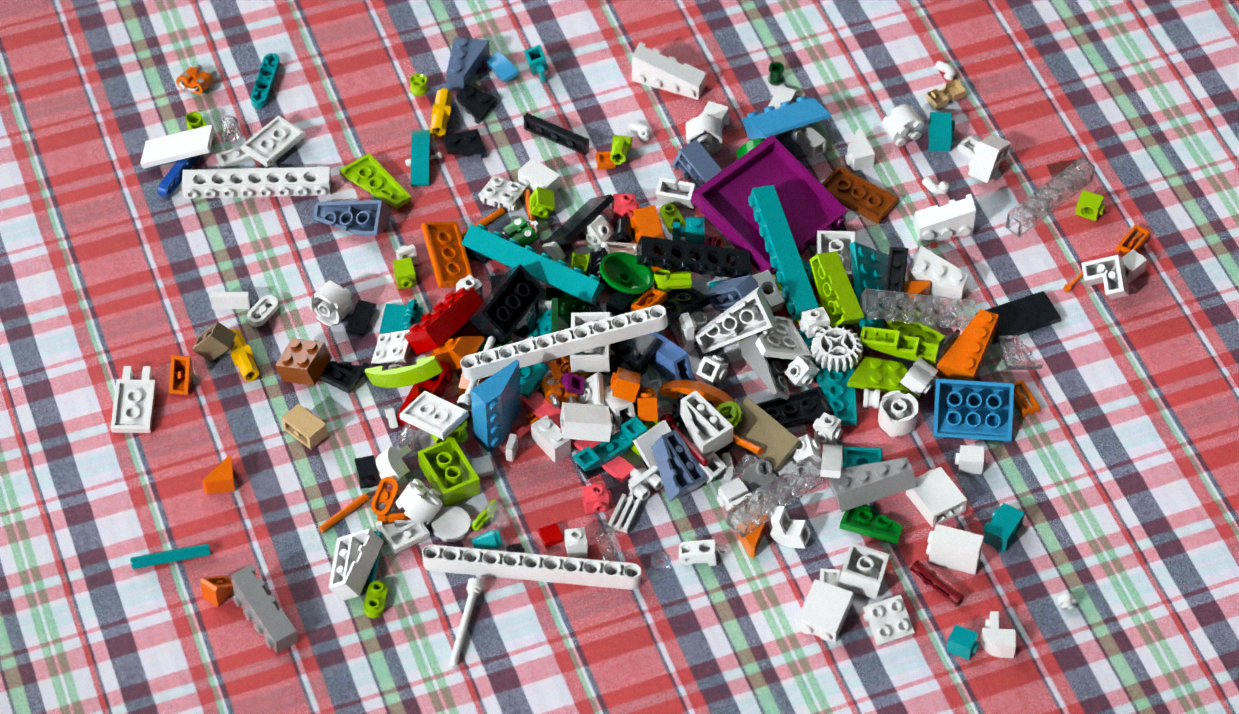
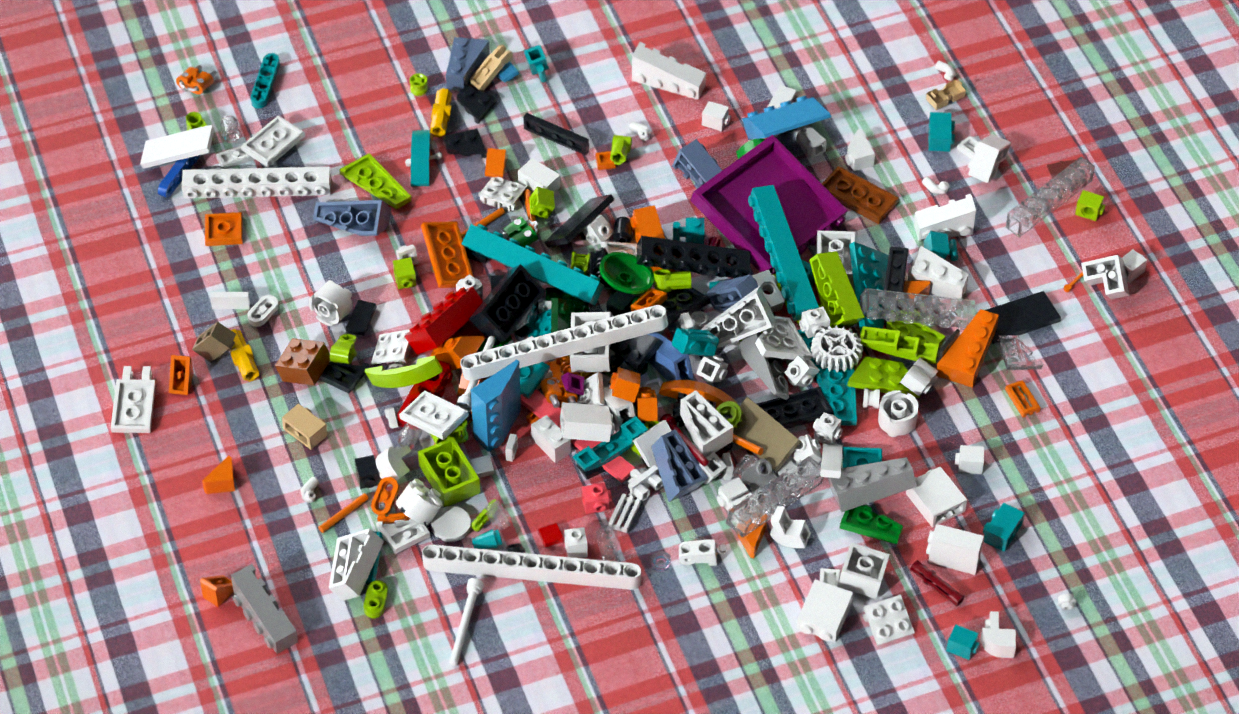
(170, 556): teal axle -> none
(223, 229): none -> orange tile
(307, 490): none -> white arm
(344, 349): none -> lime piece
(400, 317): teal hinge -> none
(491, 67): none -> tan hinge
(496, 162): none -> orange slope
(553, 250): white tile -> none
(623, 205): coral brick -> none
(668, 192): white piece -> none
(669, 214): lime plate -> none
(695, 342): none -> teal brick
(707, 131): white brick -> none
(776, 70): dark green bush -> none
(903, 125): white brick -> none
(939, 245): none -> teal brick
(973, 410): dark azure slope -> none
(1120, 247): orange tile -> none

